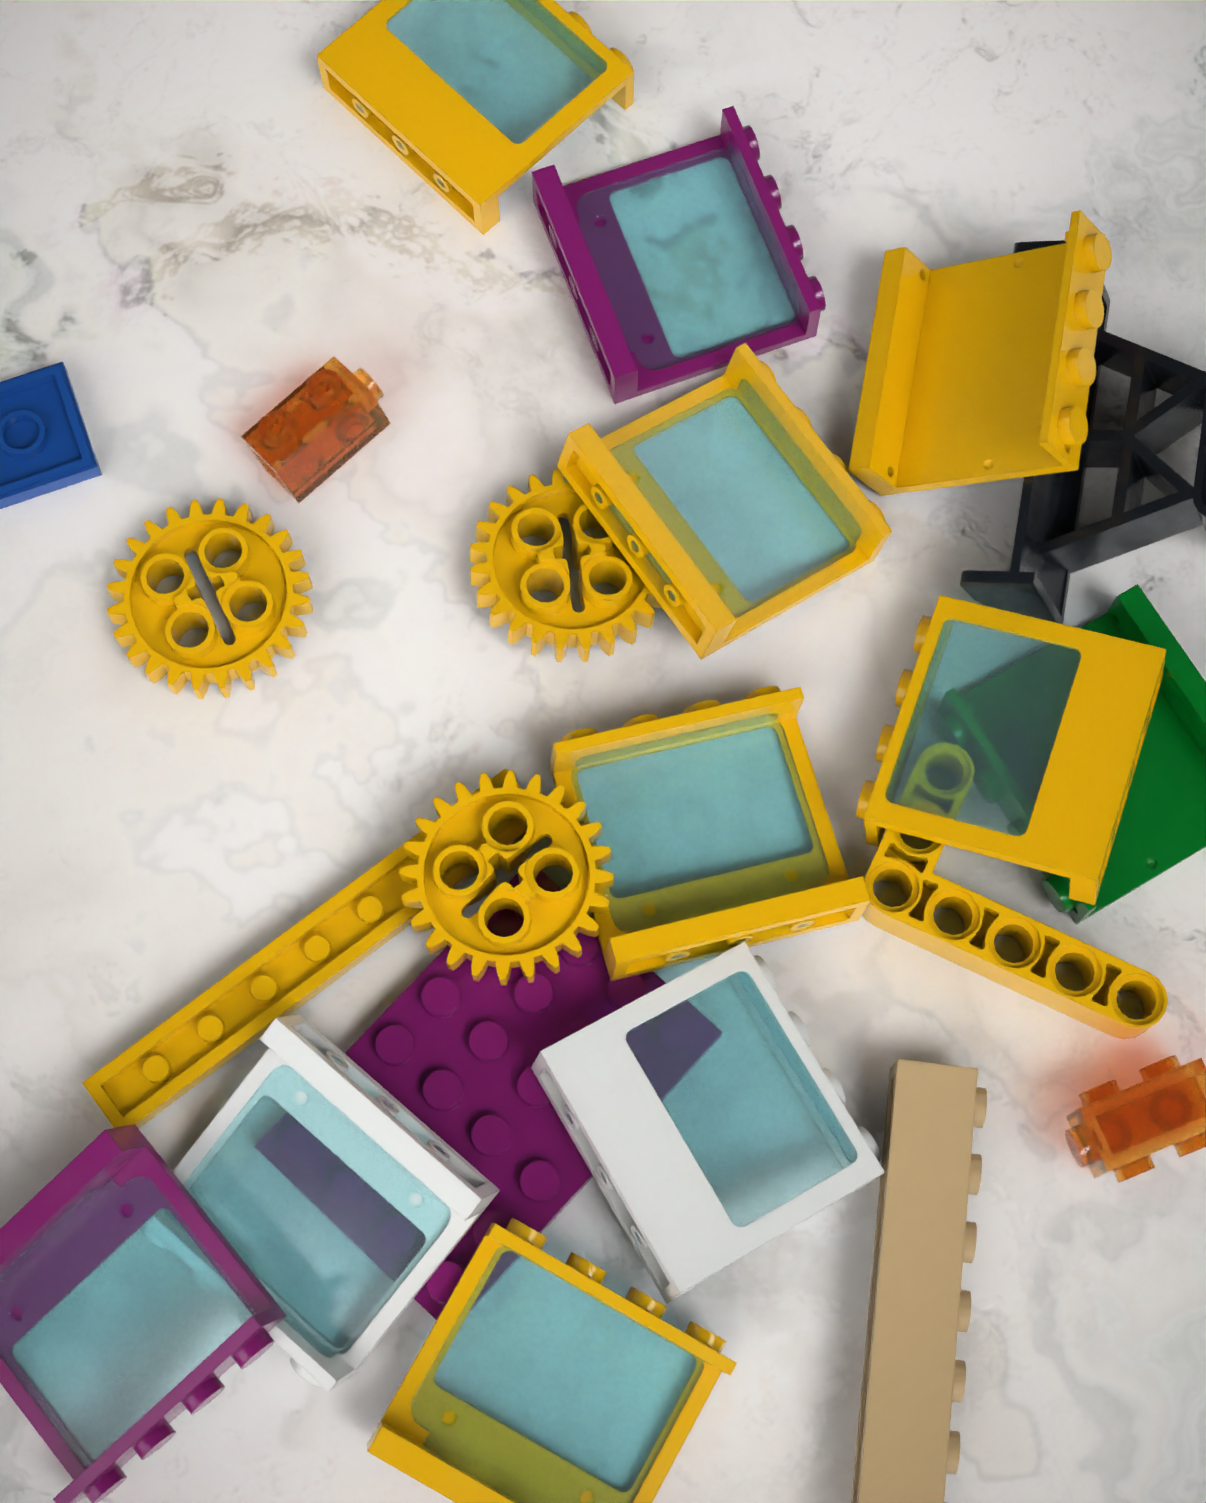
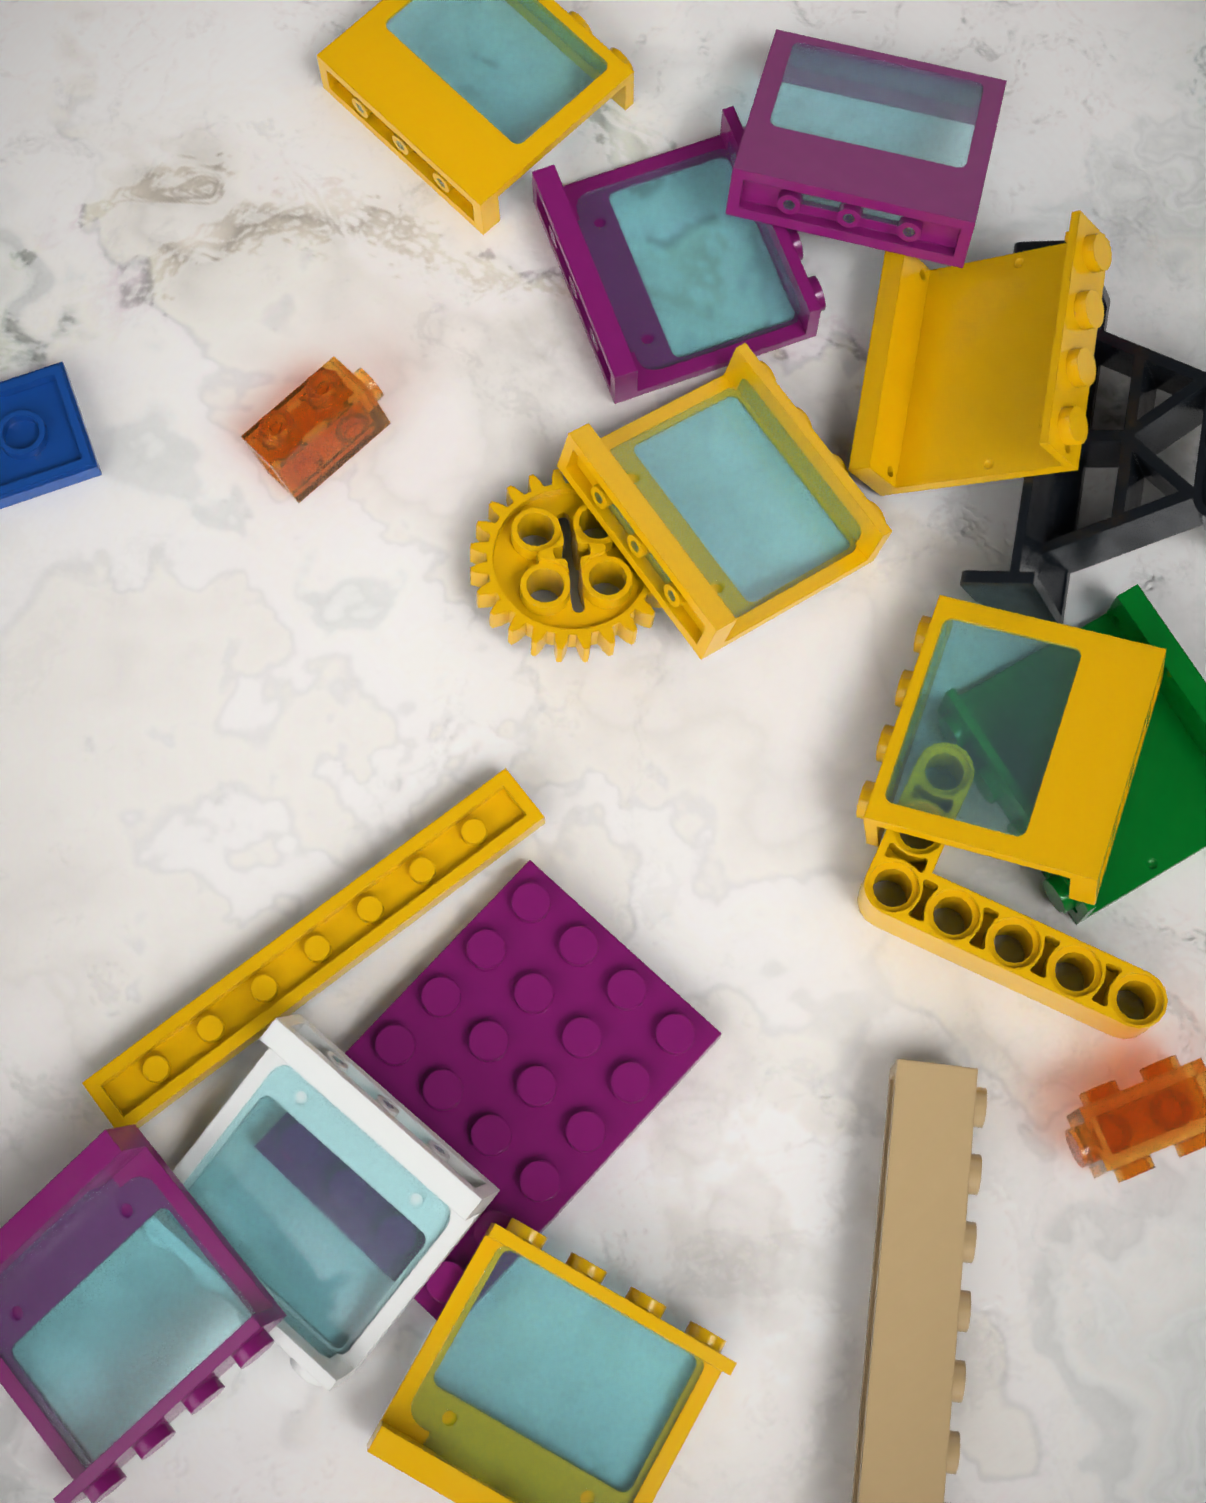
(157, 621): yellow gear -> none
(549, 917): yellow gear -> none
(707, 831): clear light blue panel -> none
(707, 1119): panel -> none
(866, 148): none -> magenta panel

